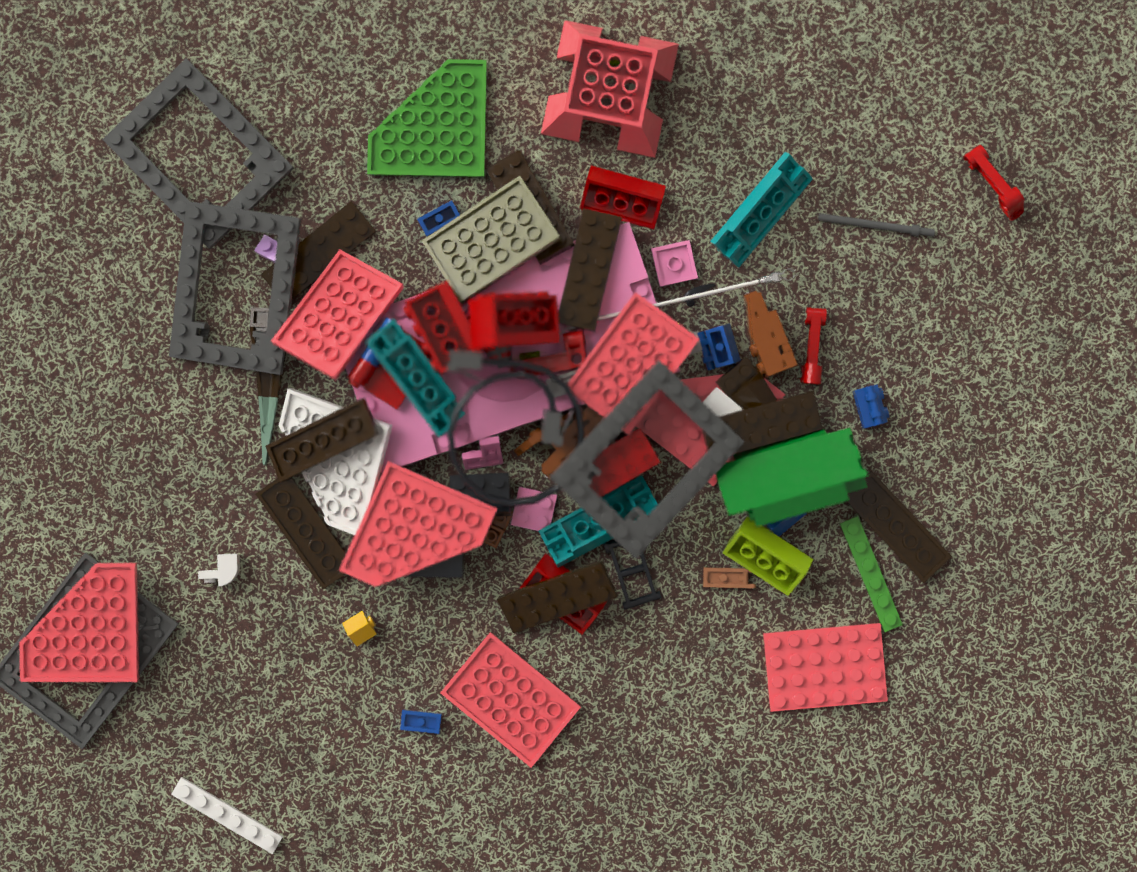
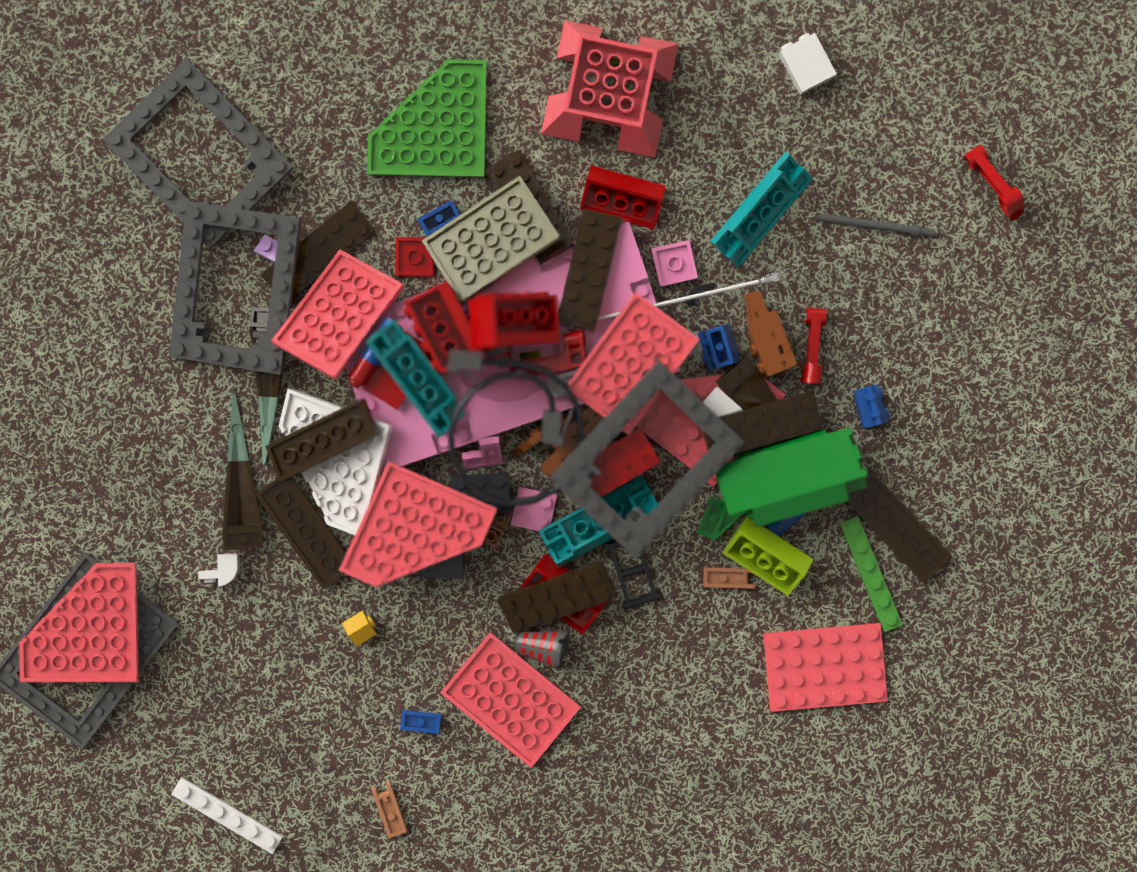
(241, 515): none -> dark brown plate
(389, 811): none -> nougat hinge
(412, 258): none -> red tile
(544, 646): none -> dark grey cone
(716, 519): none -> green wing
(807, 63): none -> white brick

